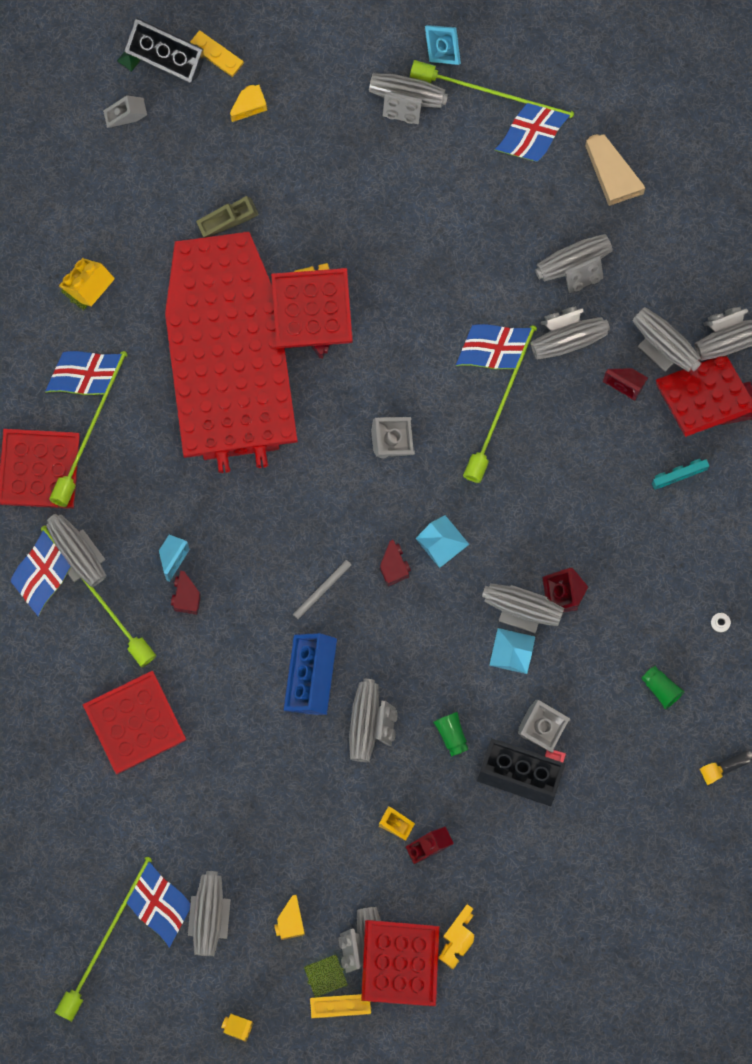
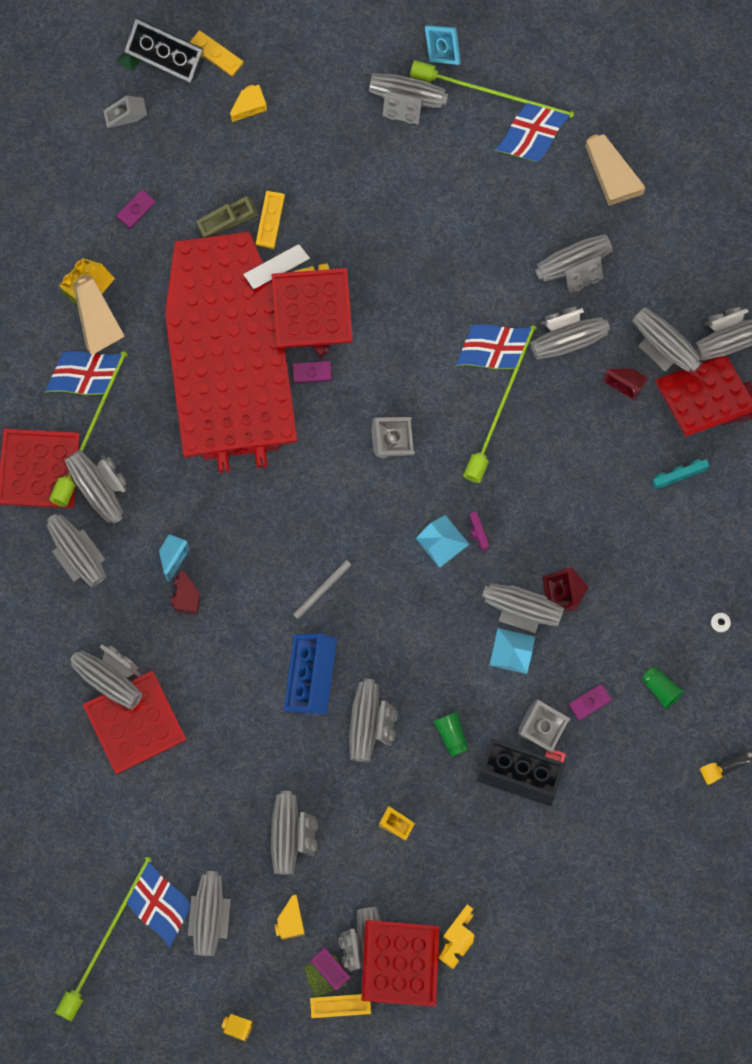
(43, 574): flag -> none
(96, 318): none -> tan slope
(98, 484): none -> light grey plate
(109, 675): none -> light grey plate
(135, 209): none -> magenta plate
(270, 220): none -> yellow plate
(278, 264): none -> white sticker
(290, 833): none -> light grey plate
(312, 372): none -> magenta plate
(330, 969): none -> magenta plate
(392, 565): dark red slope -> none
(429, 845): dark red slope -> none
(477, 531): none -> magenta plate
(589, 702): none -> magenta plate

